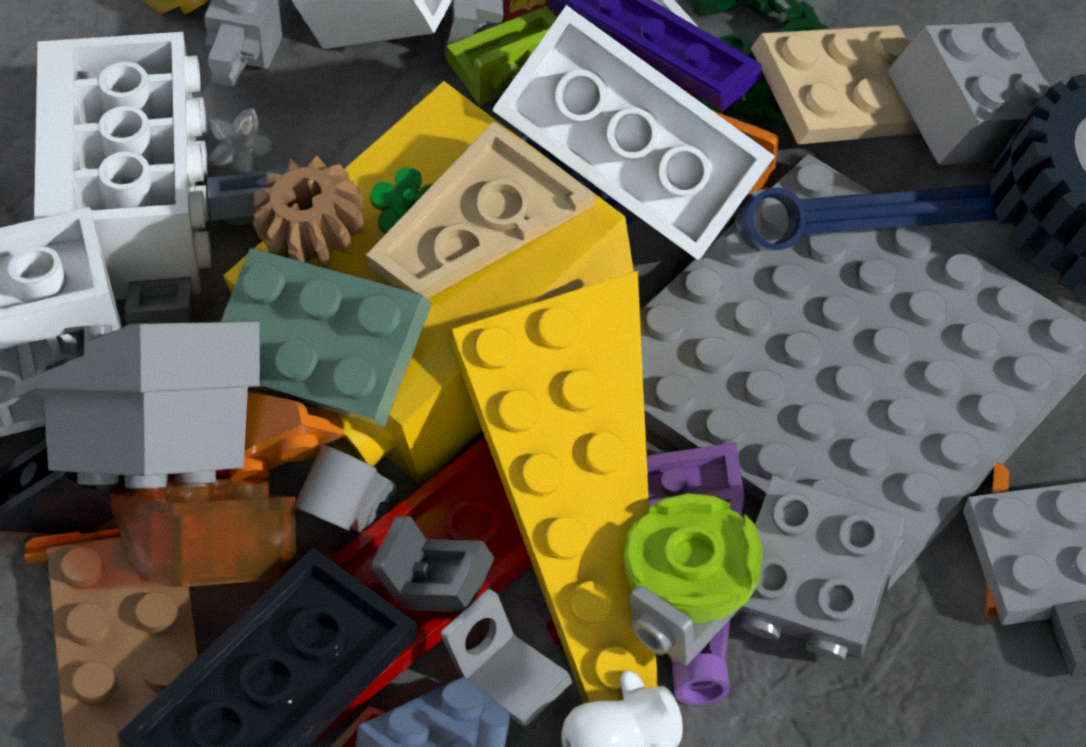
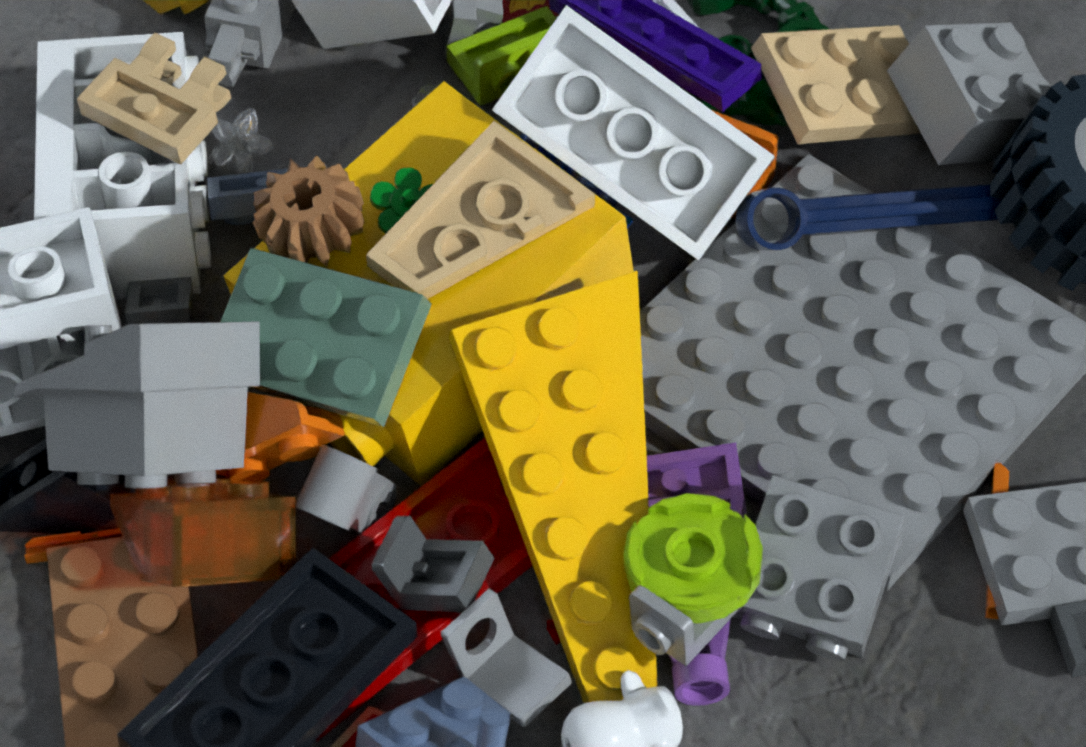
(147, 108): none -> tan plate

